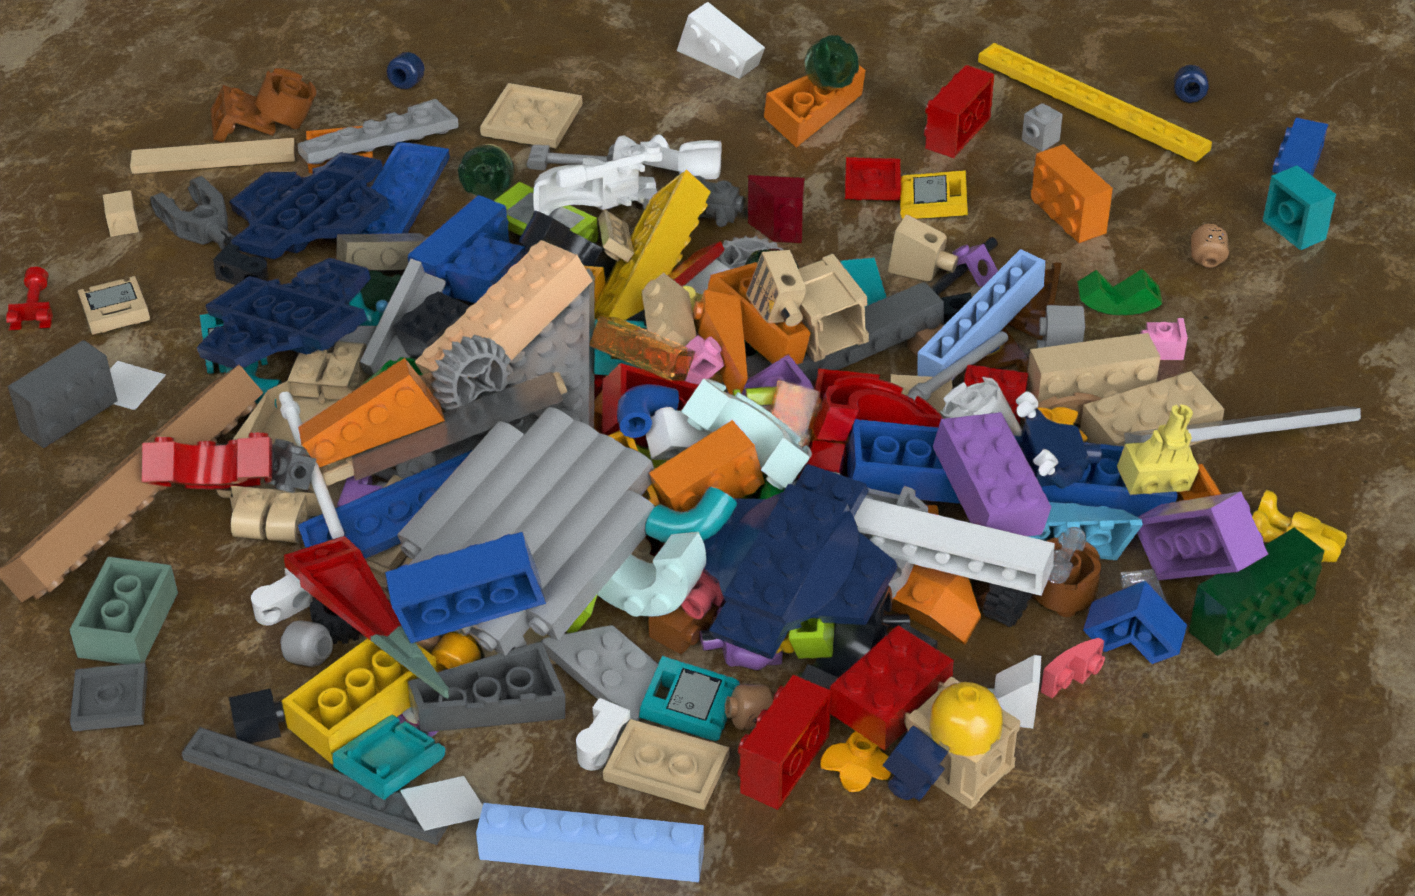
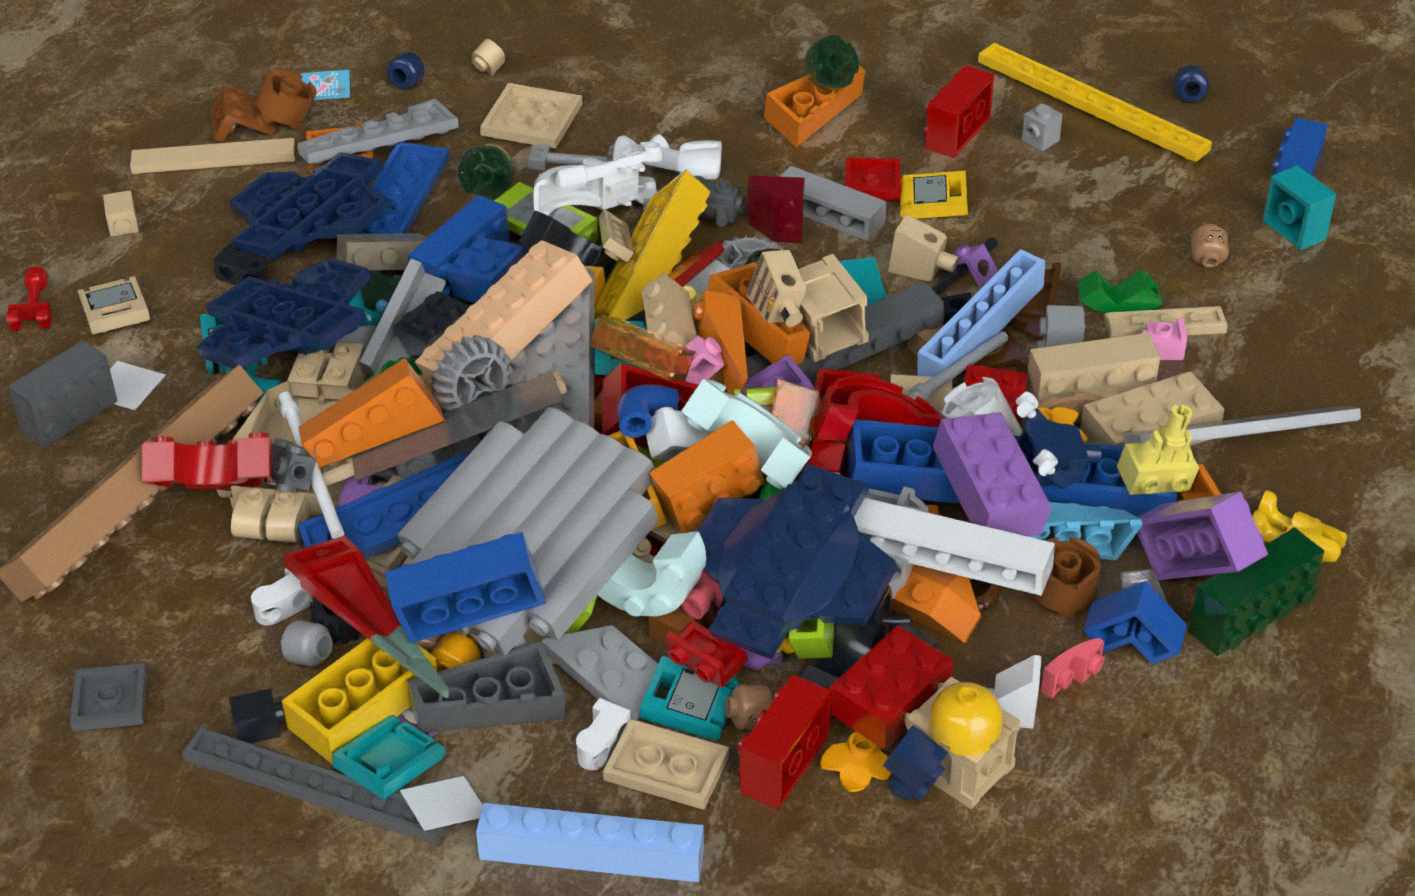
(124, 611): sand green brick -> none
(203, 223): dark grey piece -> none
(329, 83): none -> medium azure sticker
(488, 57): none -> tan plate
(705, 655): none -> red bracket
(706, 517): teal cylinder -> none
(719, 42): white wedge -> none
(840, 205): none -> light grey brick
(1005, 604): black tyre -> none
(1071, 193): orange brick -> none
(1071, 540): clear bar -> none
(1197, 320): none -> tan tile

